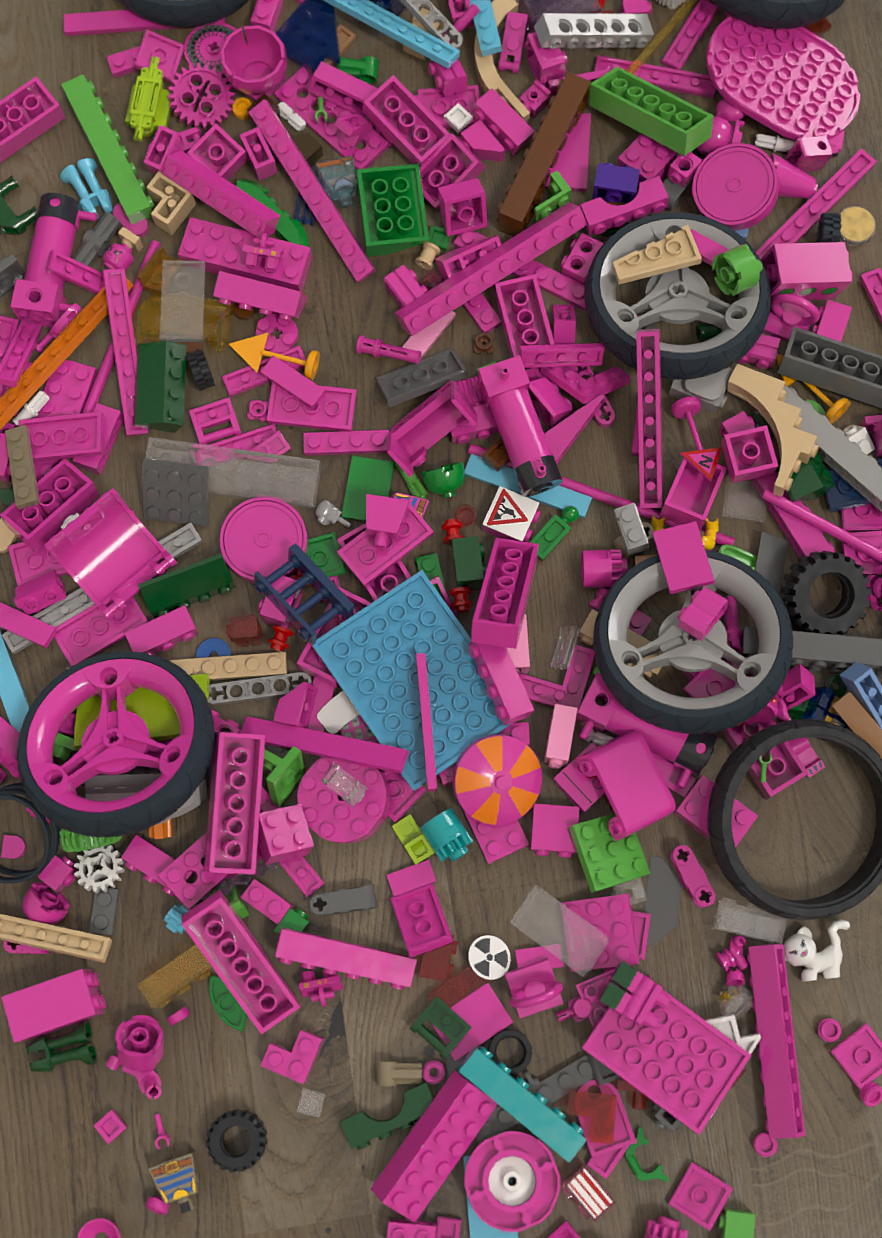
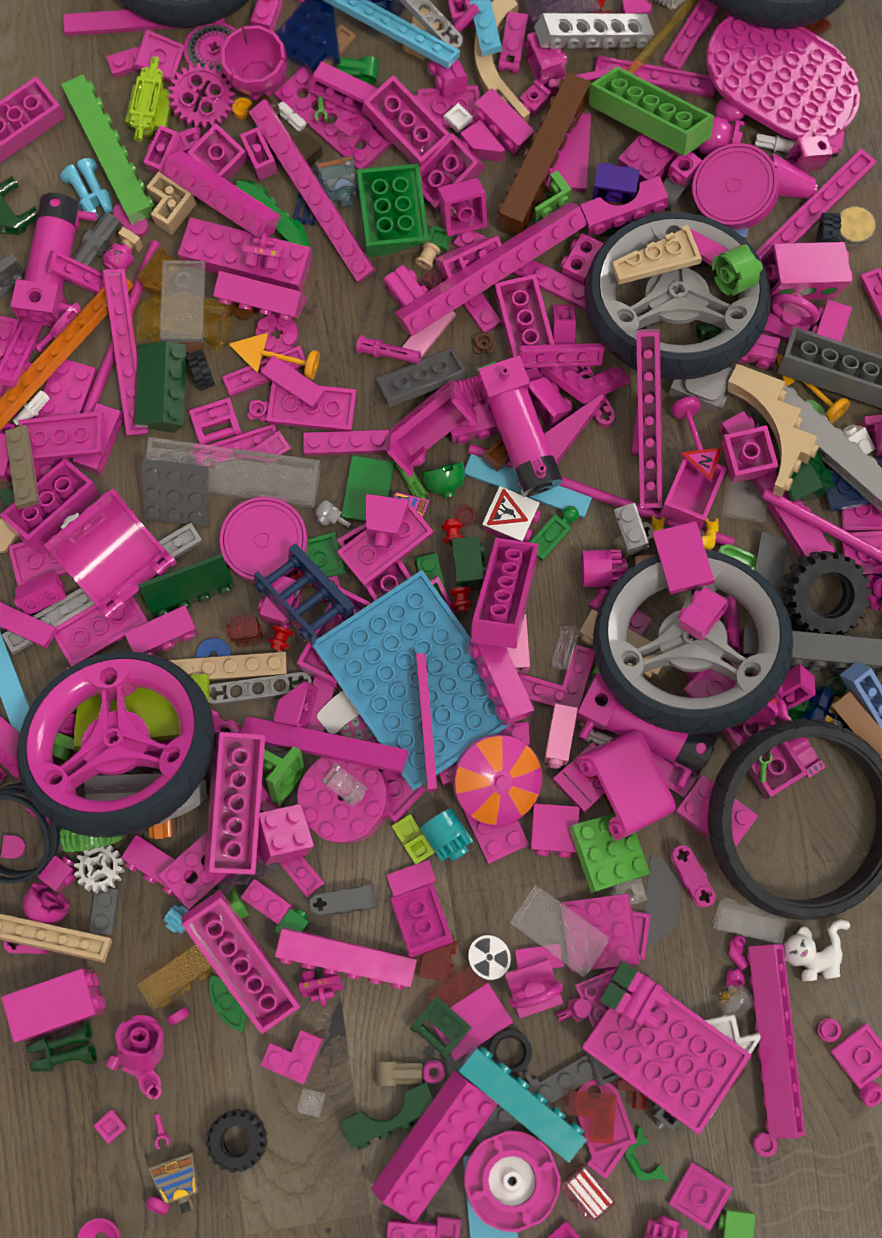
(725, 959): dark pink bush -> none

